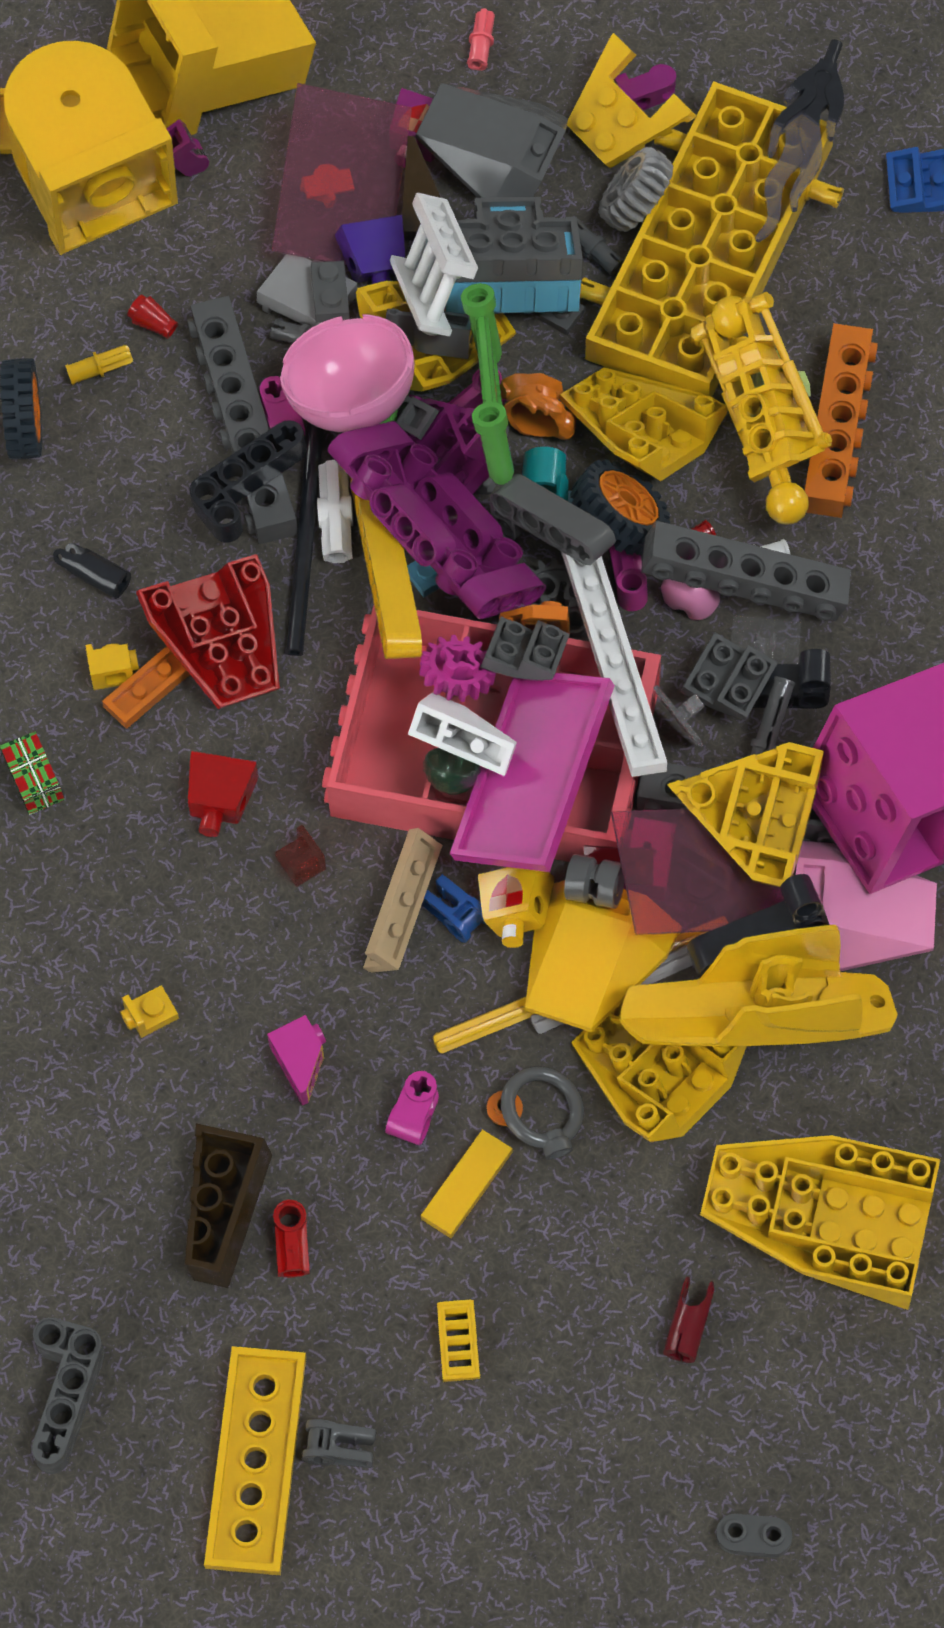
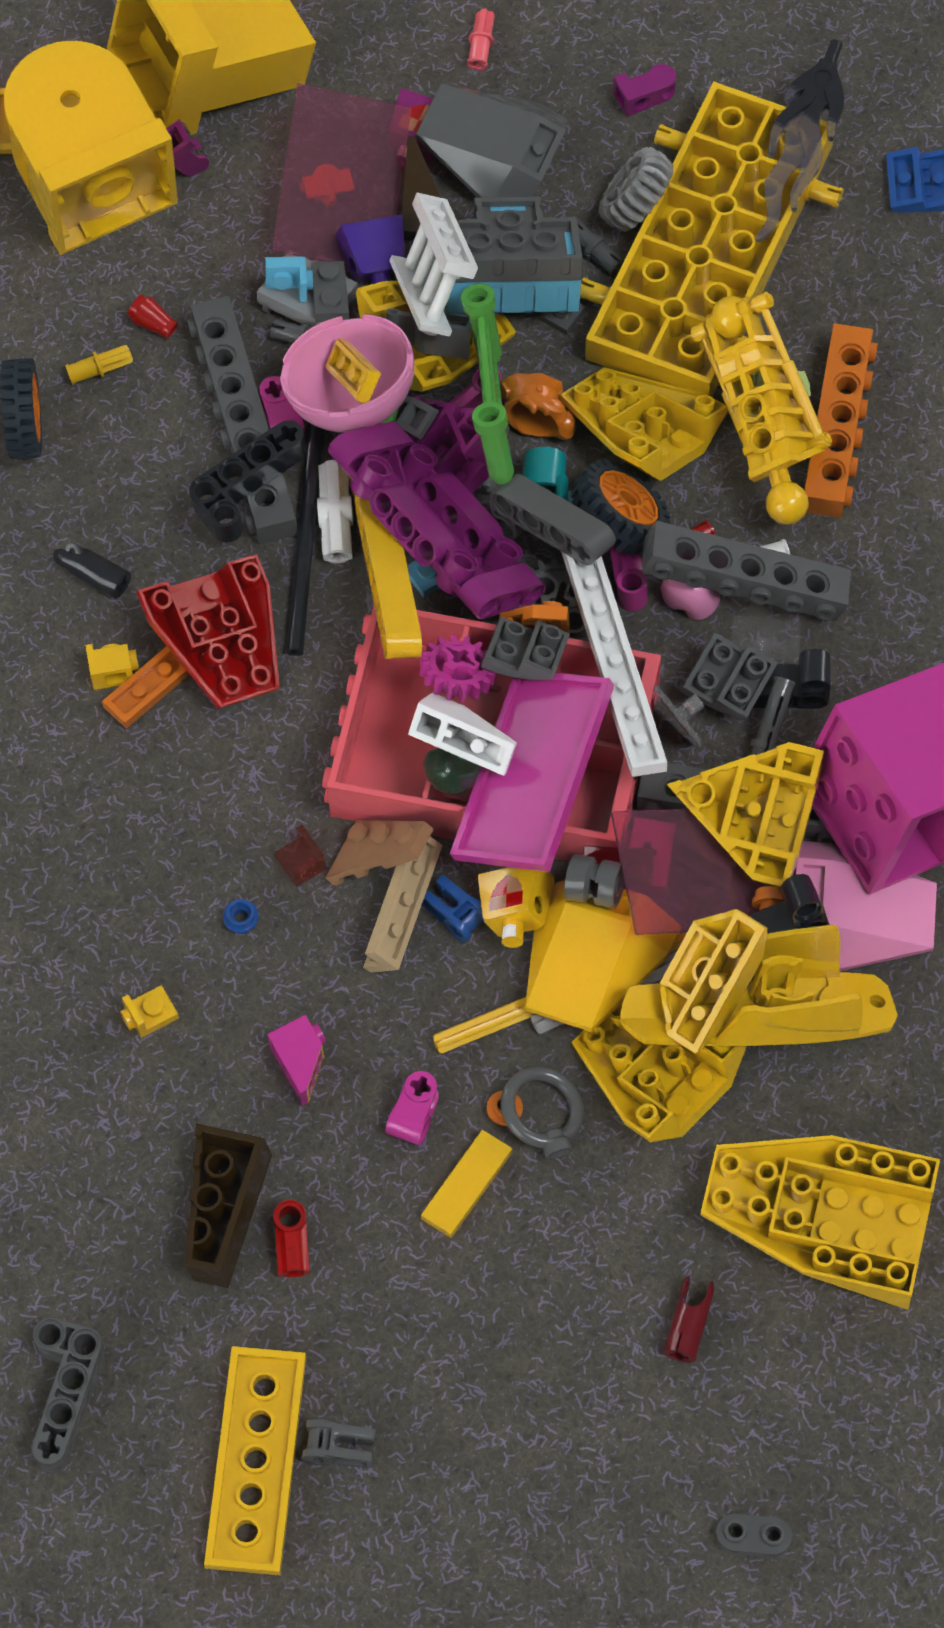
(31, 772): piece -> none
(219, 789): red torso -> none
(237, 907): none -> blue plate
(288, 273): none -> medium azure bracket
(352, 370): none -> yellow tile
(377, 844): none -> medium nougat wing
(456, 1309): yellow slope -> none
(611, 120): yellow wing -> none
(710, 976): none -> yellow wedge
(766, 897): none -> orange plate

